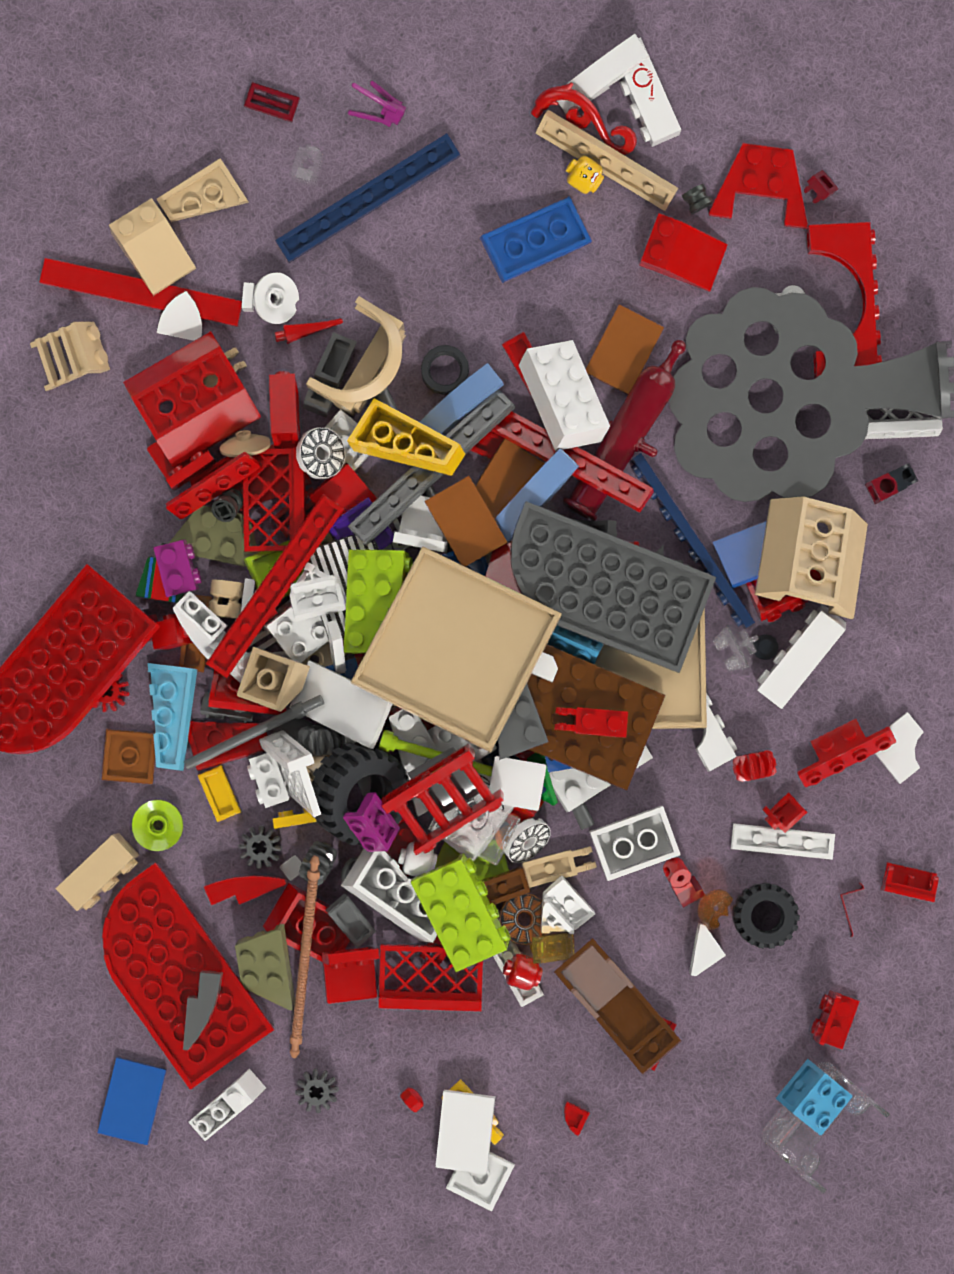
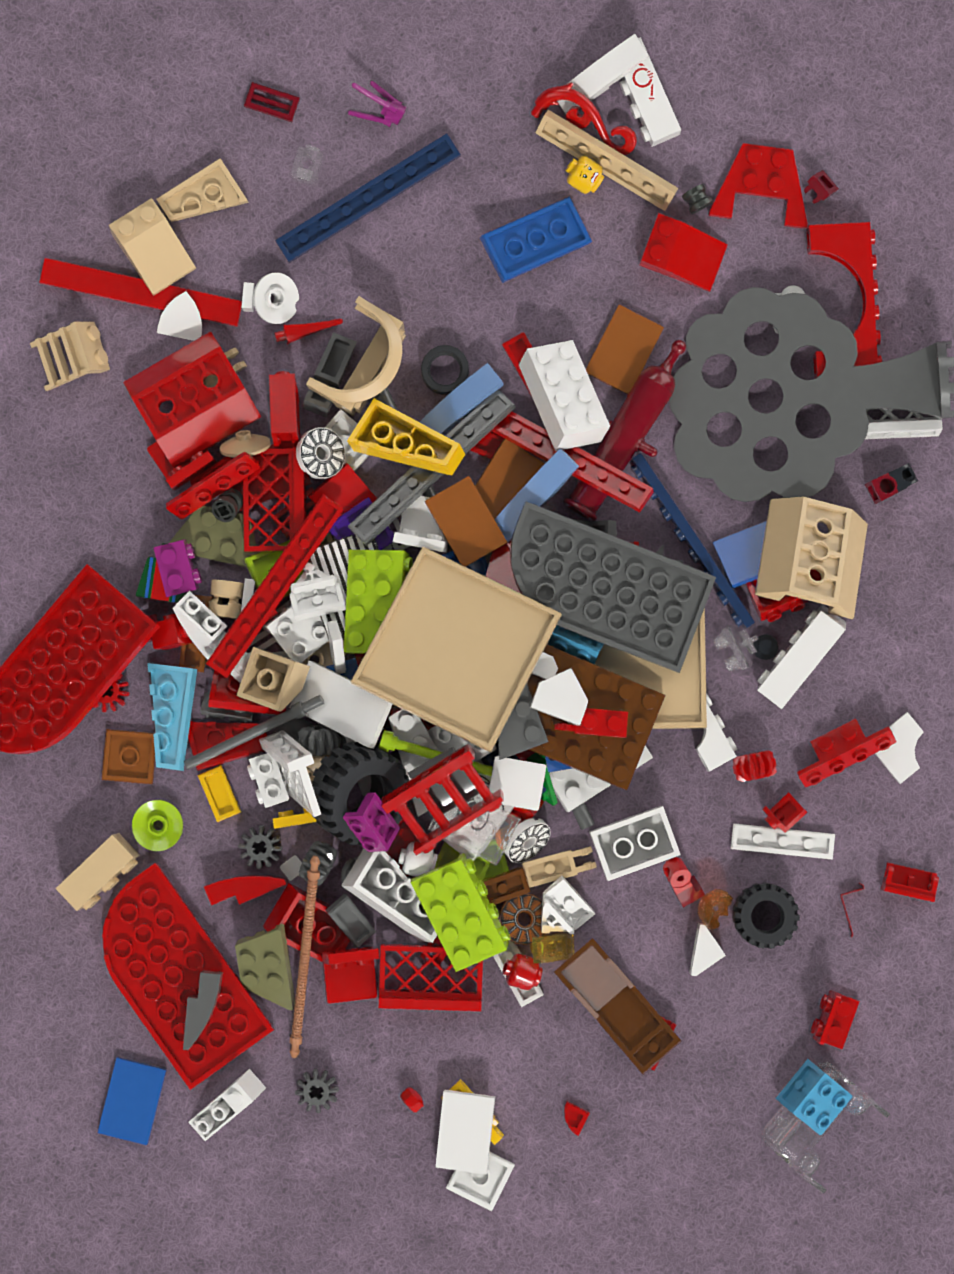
(561, 697): none -> white slope

